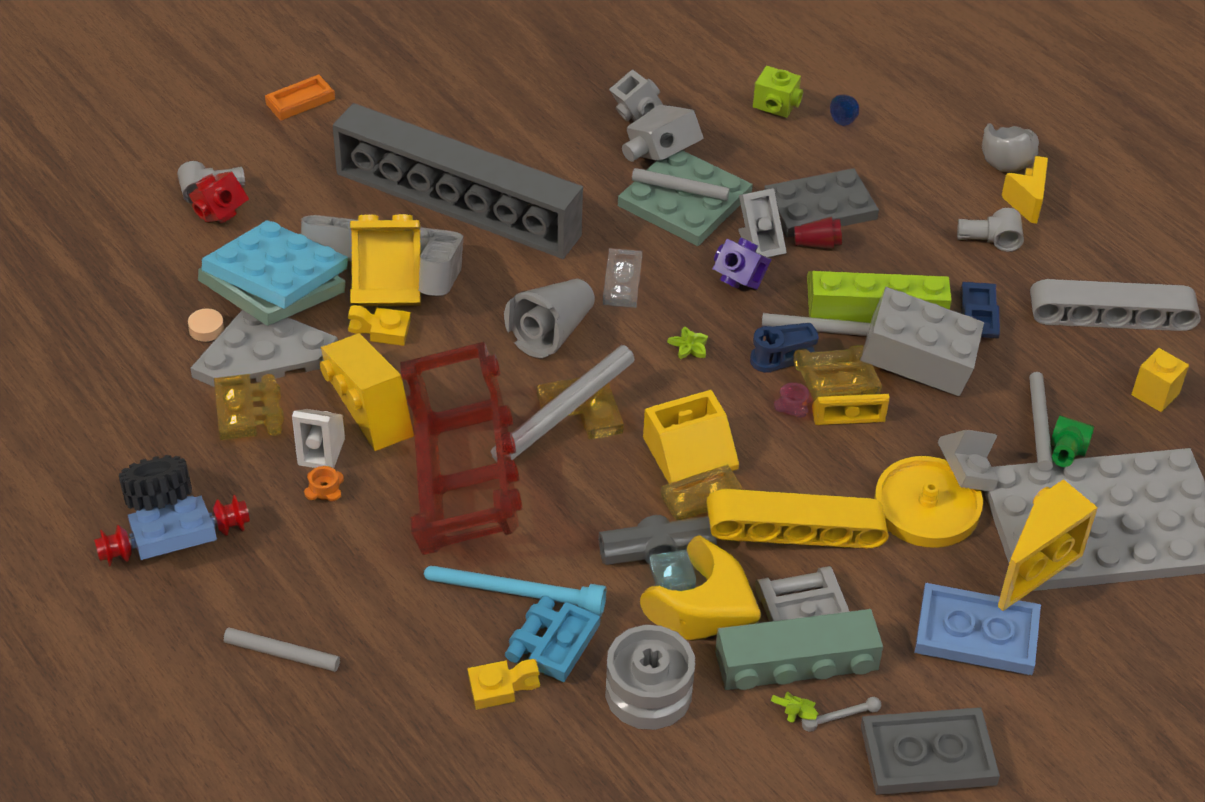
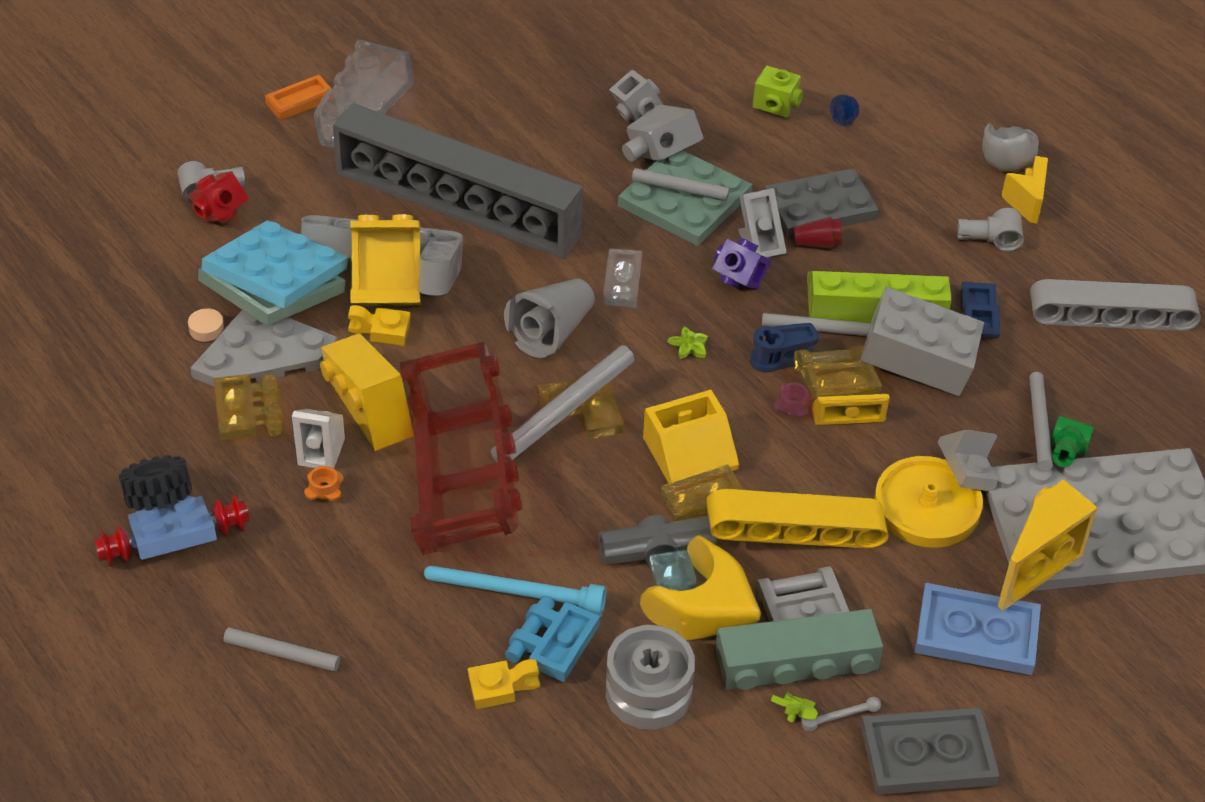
(372, 78): none -> clear wedge
(1160, 379): yellow brick -> none

